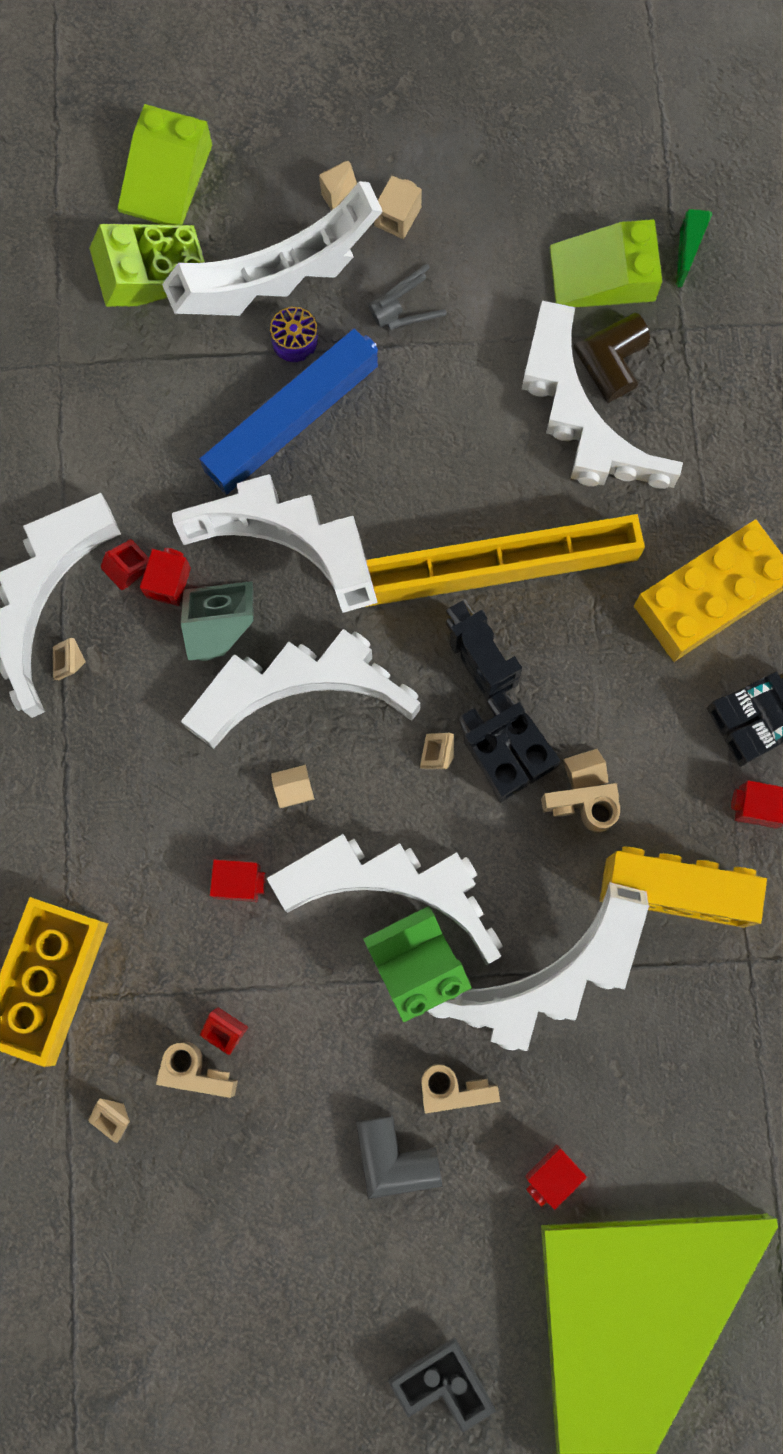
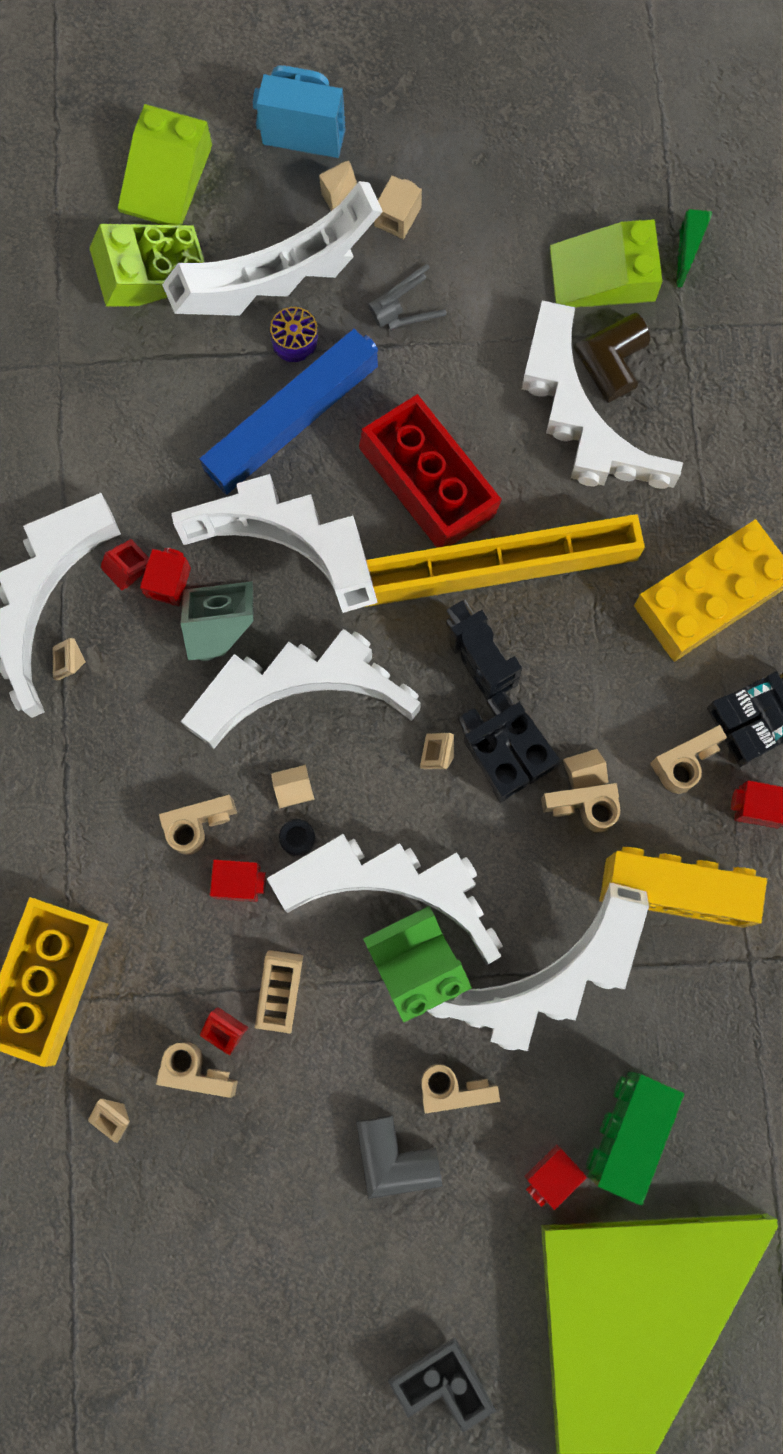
(211, 811): none -> tan plate
(280, 959): none -> tan slope
(297, 837): none -> black tile
(300, 111): none -> dark azure brick
(429, 472): none -> red brick
(634, 1136): none -> green brick
(685, 756): none -> tan plate

